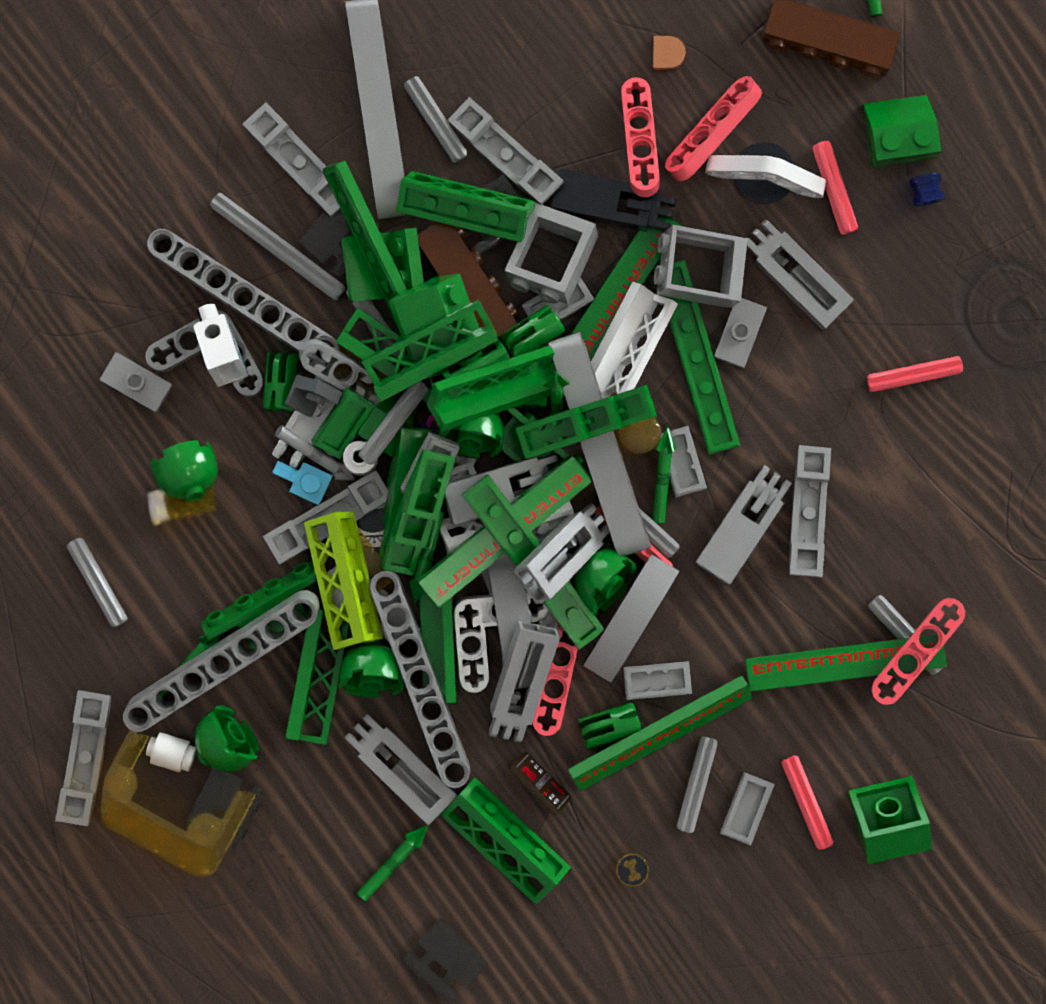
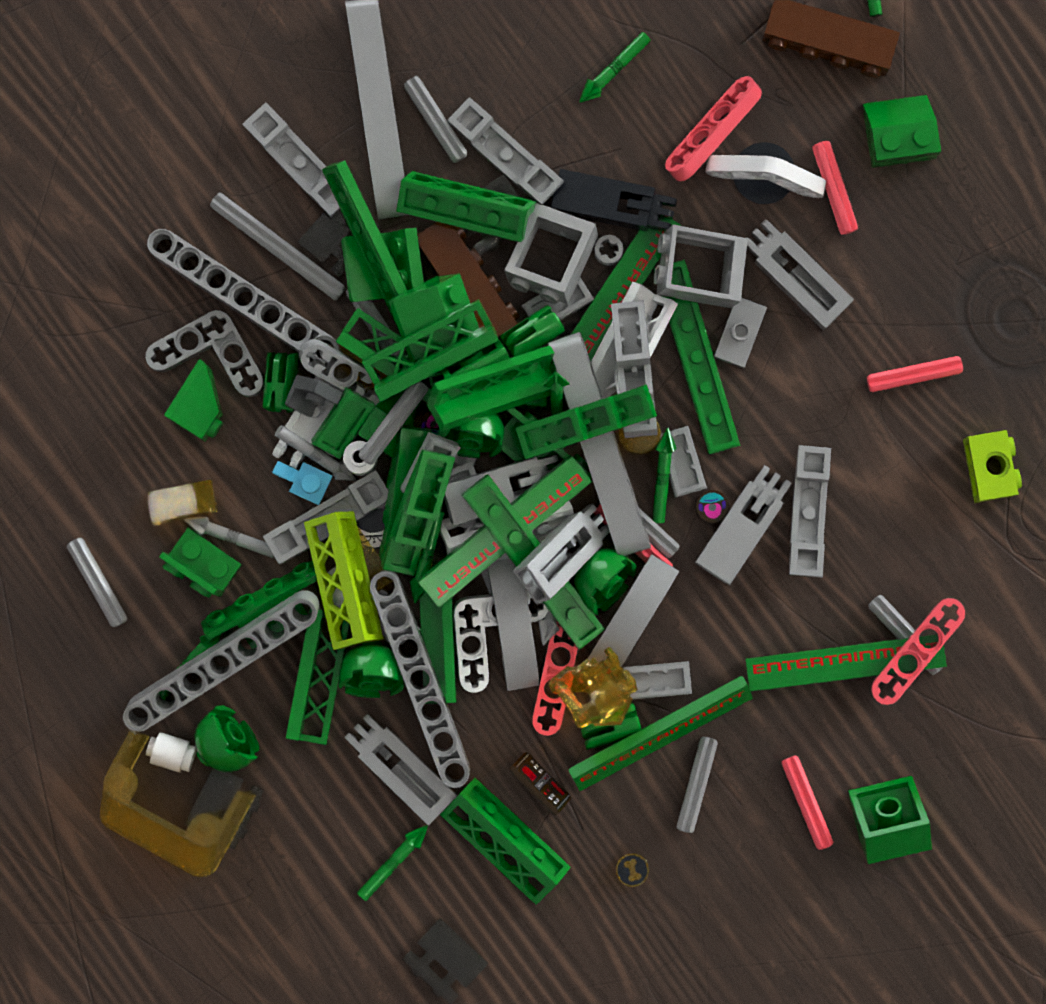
(84, 758): light grey slope -> none
(136, 382): light grey plate -> none
(186, 470): green cylinder -> none
(197, 404): none -> green slope
(201, 562): none -> green bracket
(203, 526): none -> light grey piece
(219, 346): white torso -> none
(525, 665): light grey hinge -> none
(594, 87): none -> green piece
(604, 259): none -> light grey bush
(605, 685): none -> clear yellow piece
(633, 358): none -> light grey slope
(639, 137): coral beam -> none
(667, 53): nougat tile -> none
(712, 506): none -> tile
(747, 808): light grey tile -> none
(927, 189): clear blue wheel -> none
(983, 483): none -> lime brick

